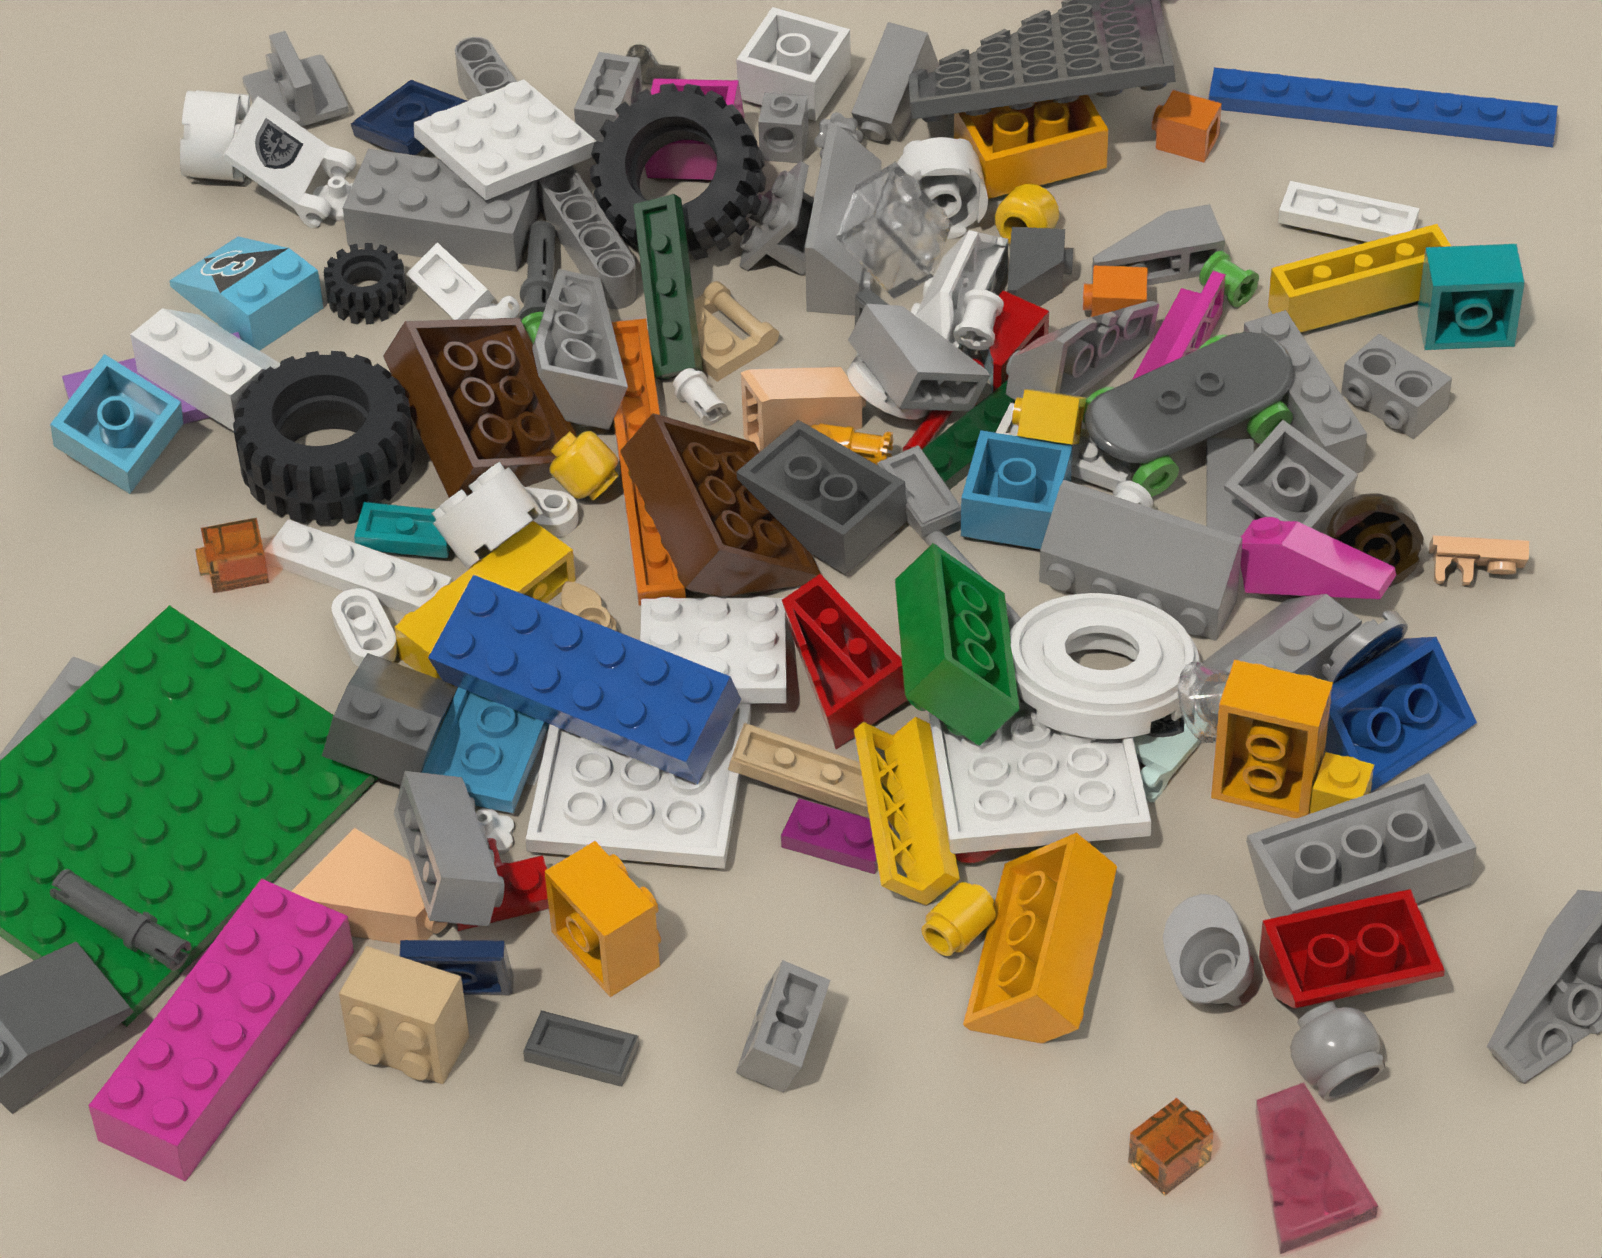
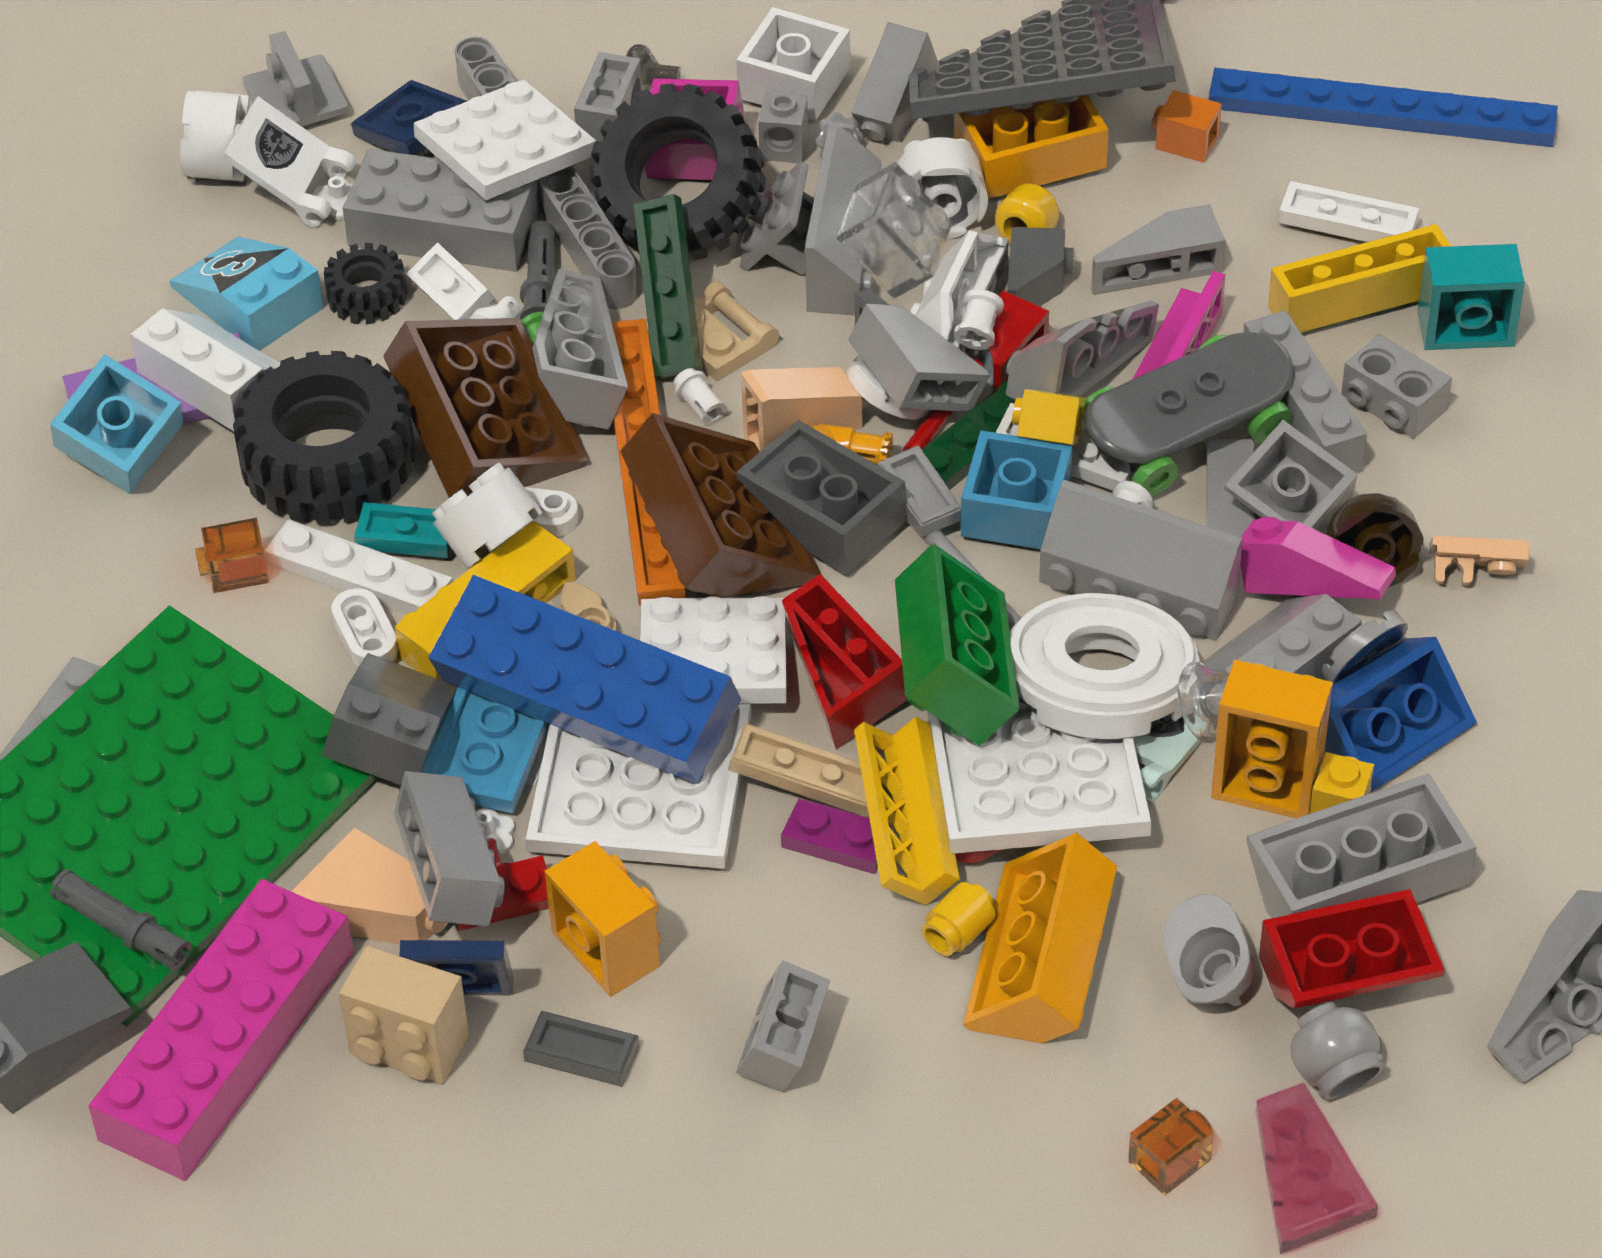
(583, 465): yellow head -> none
(1115, 289): orange brick -> none
(1239, 284): bright green bush -> none

